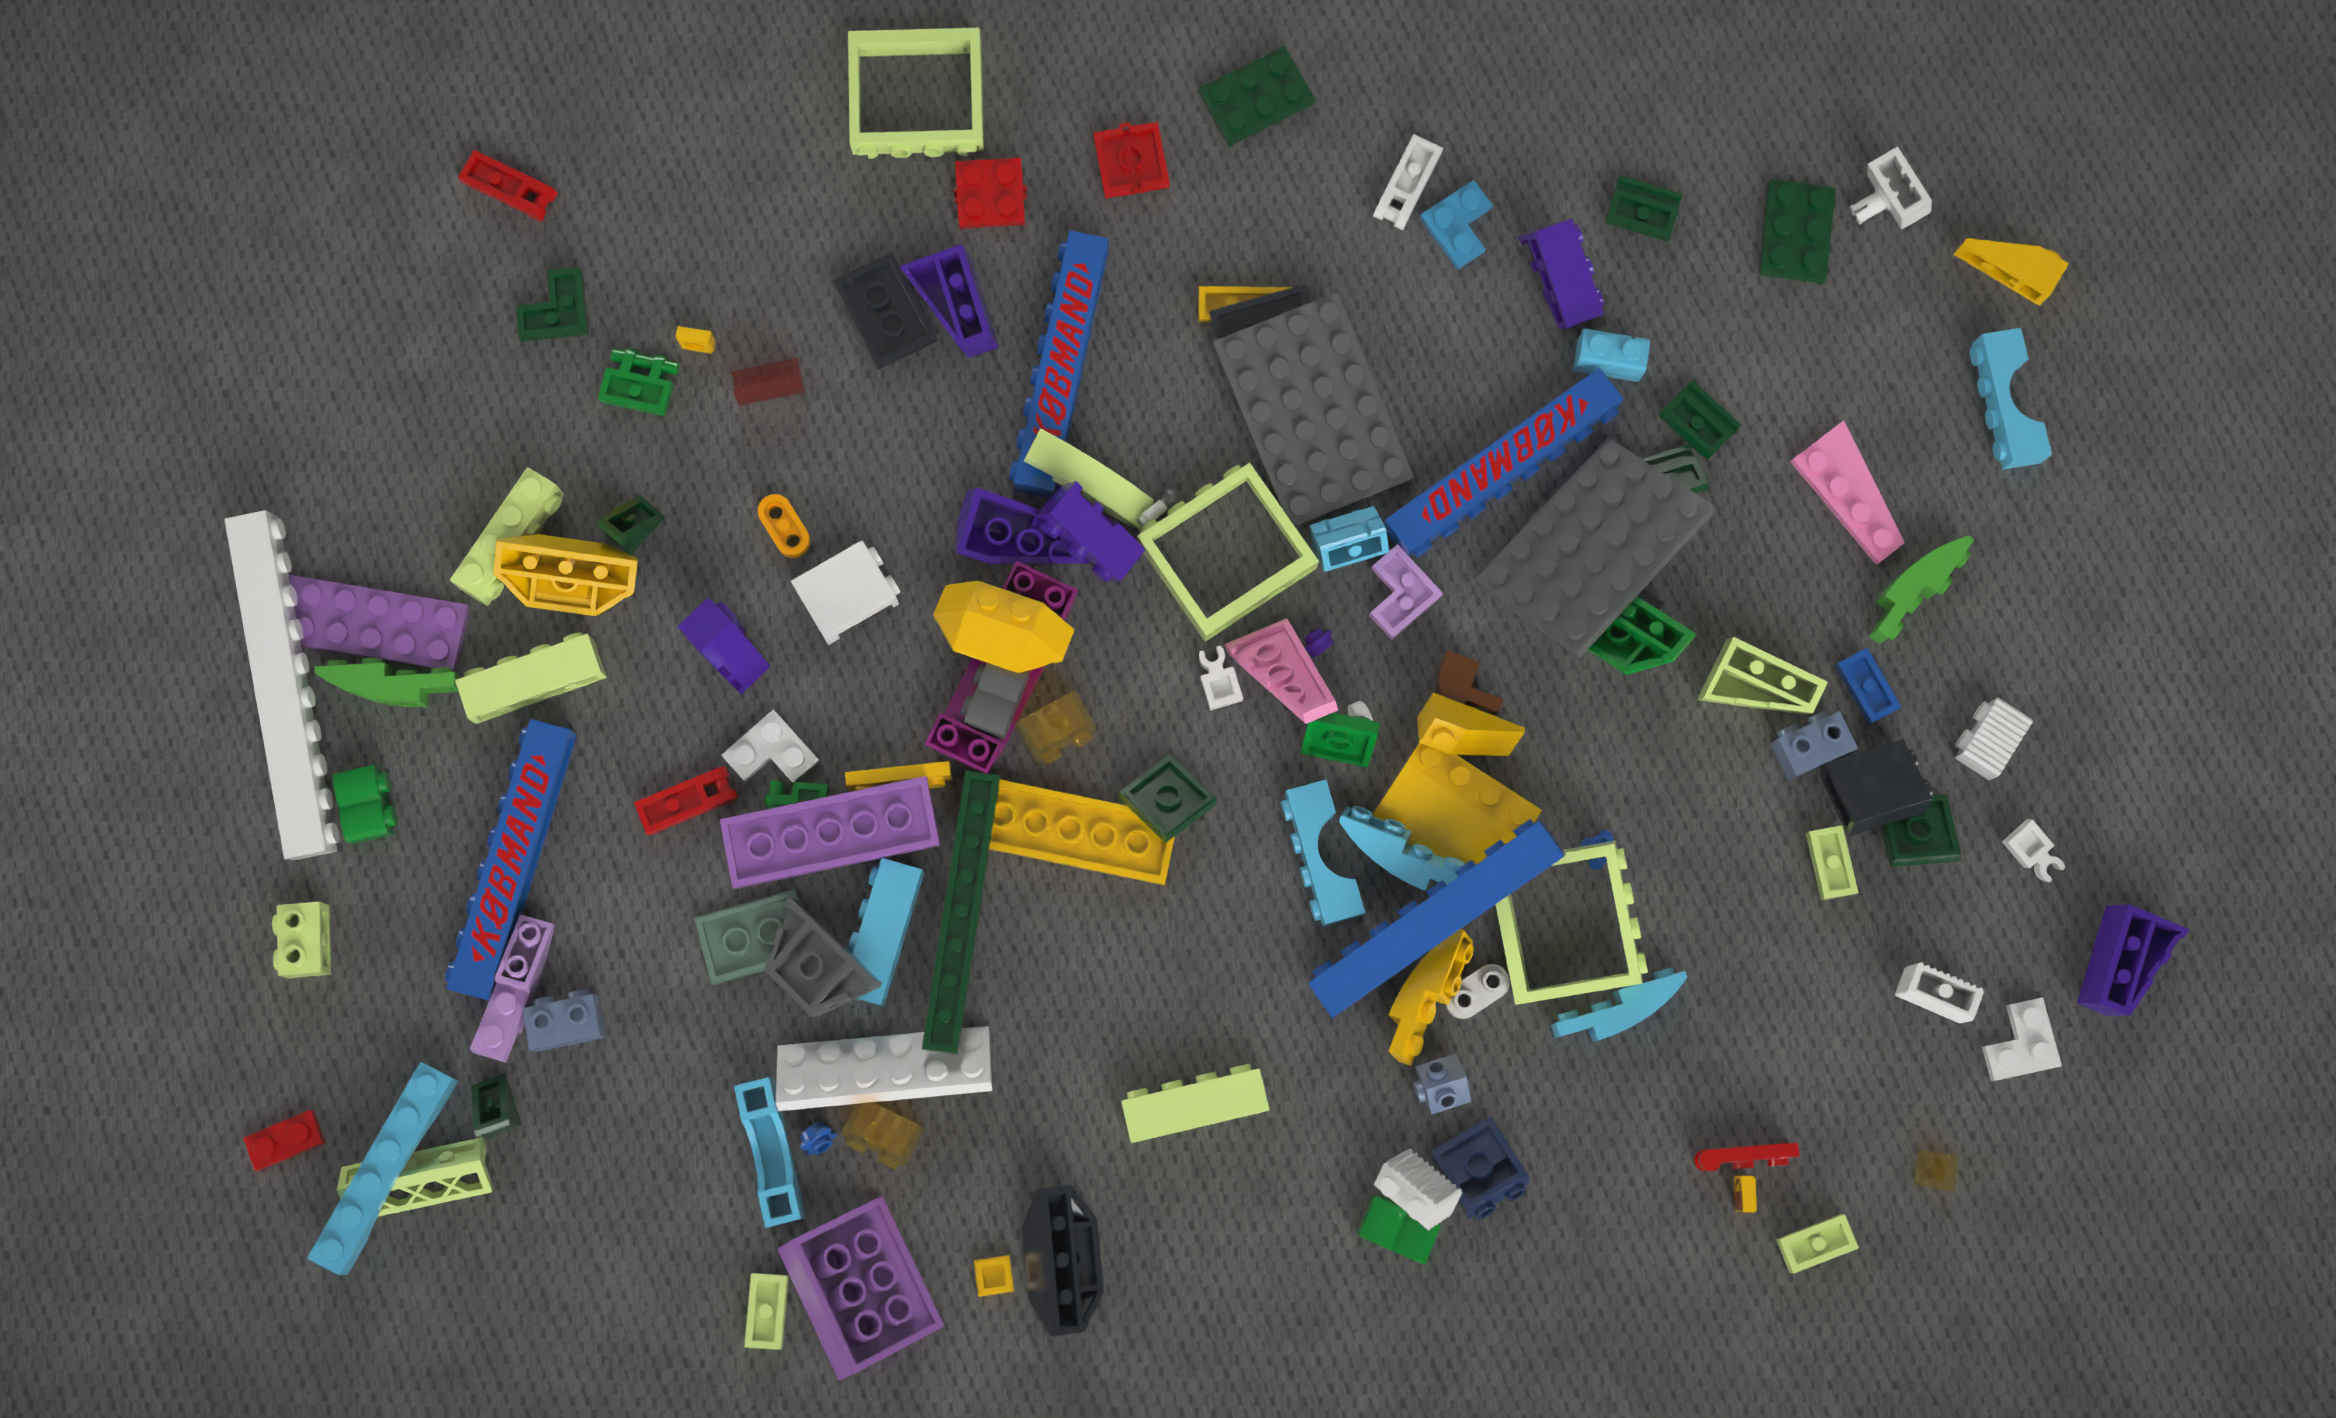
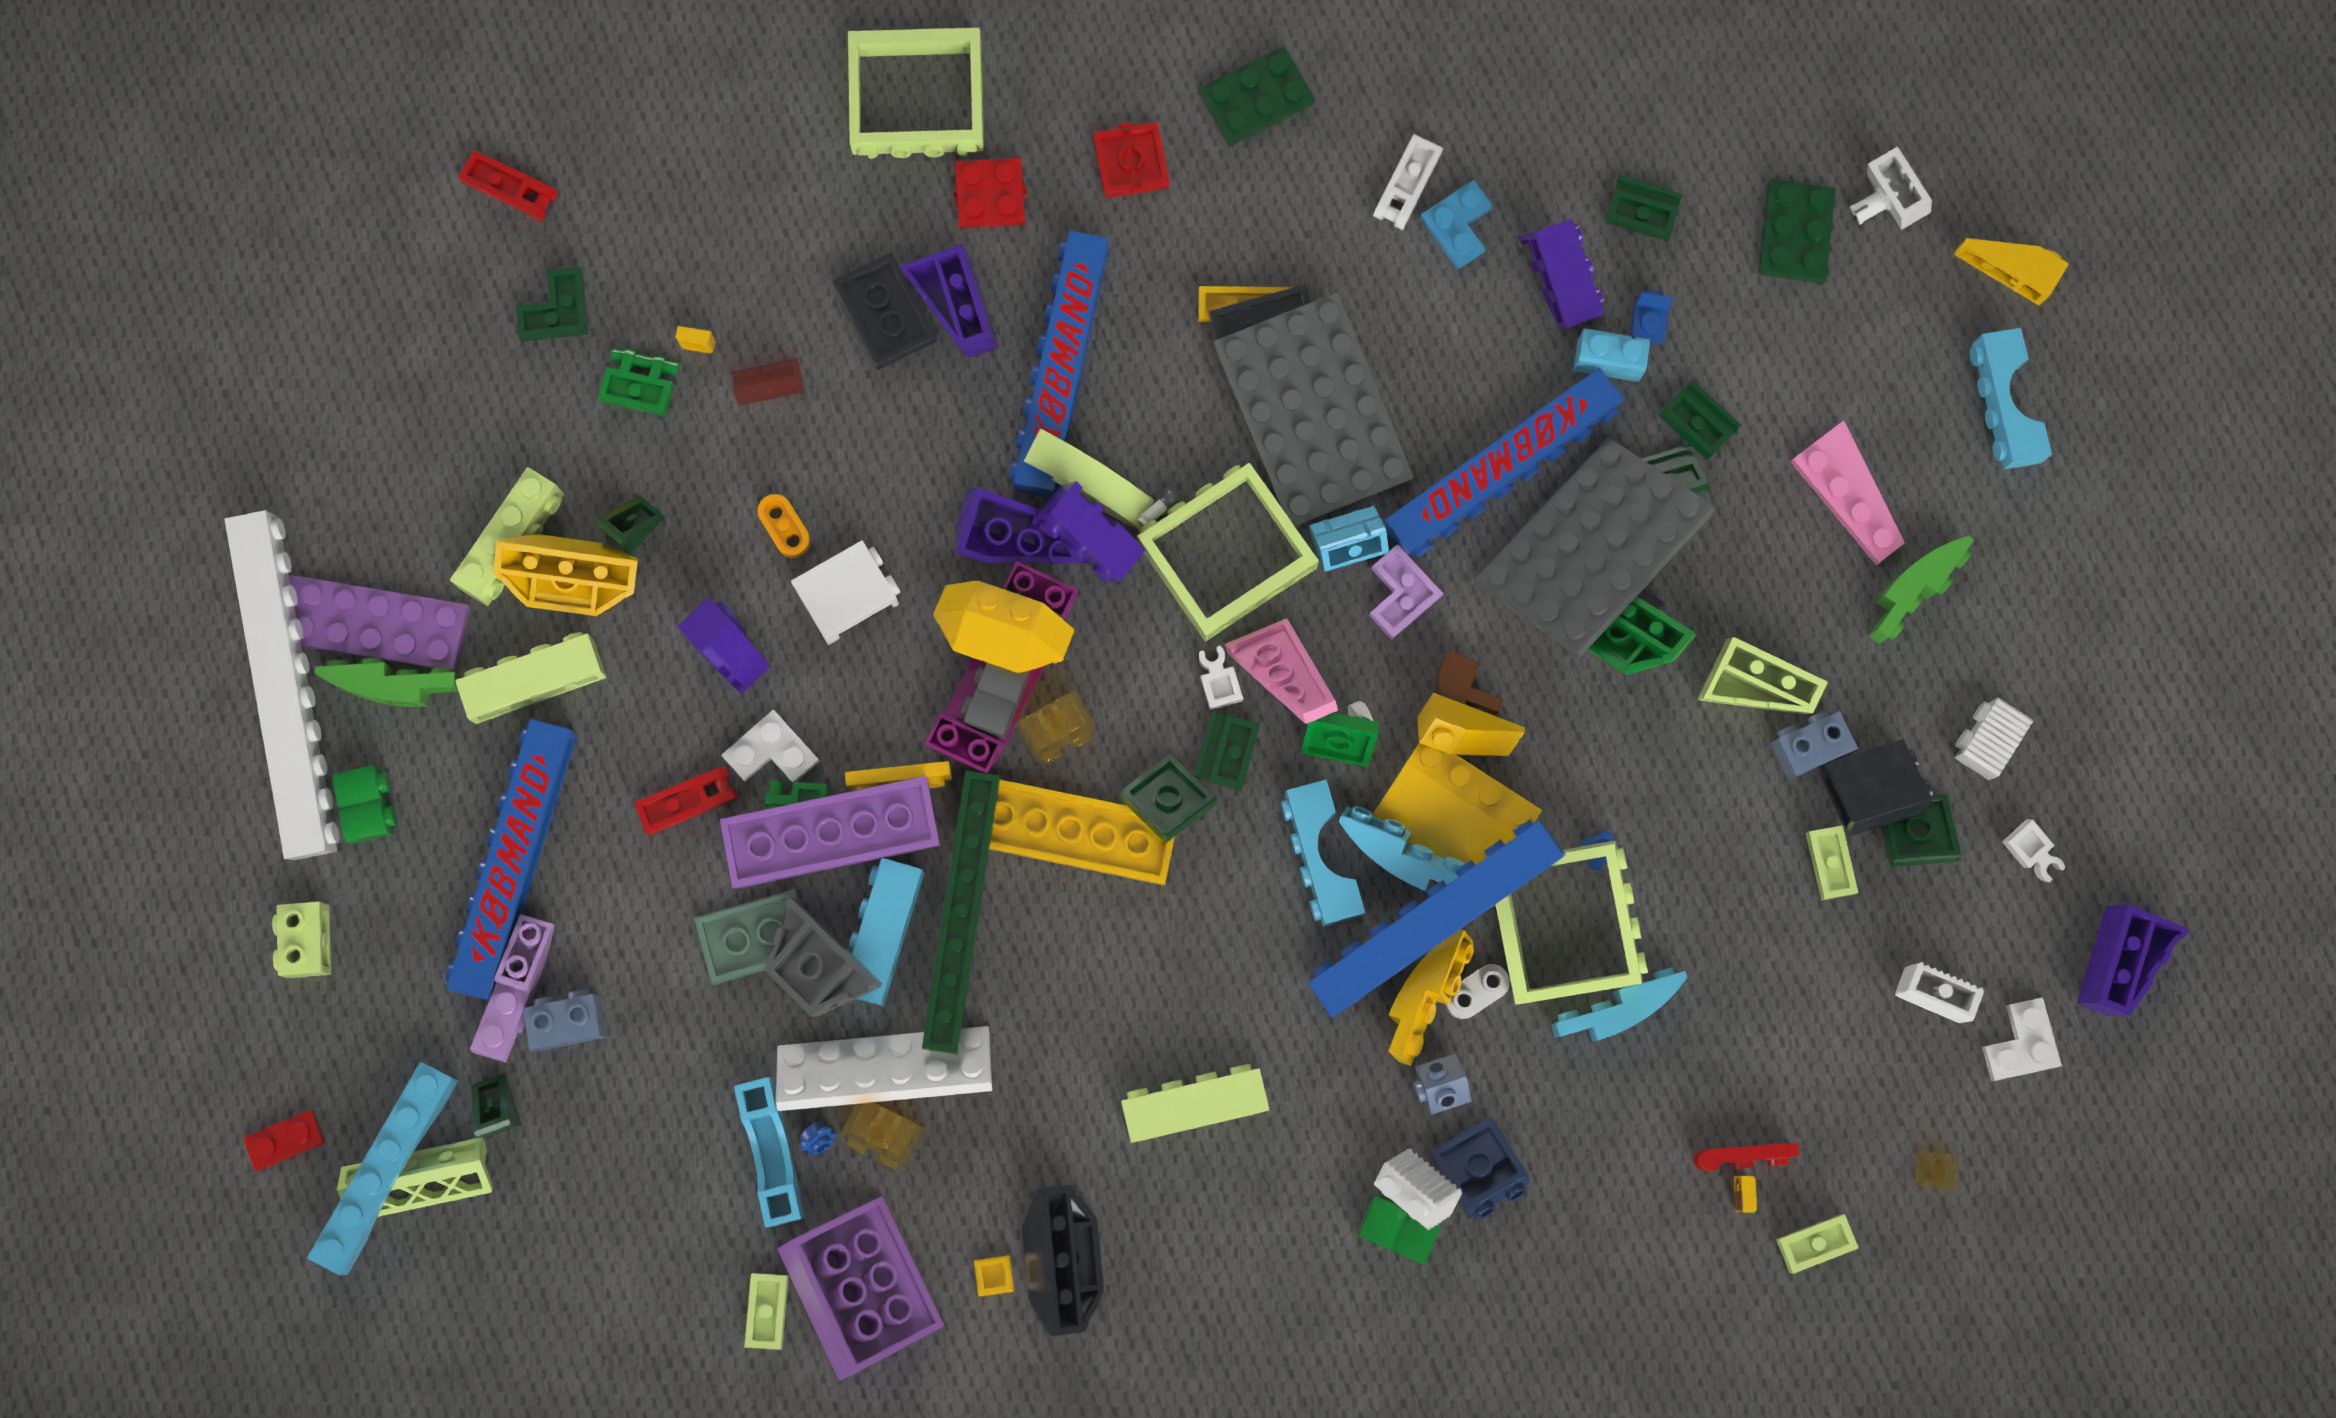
(1226, 750): none -> dark green plate
(1317, 641): dark purple plate -> none
(1651, 316): none -> blue bracket
(1867, 686): blue plate -> none

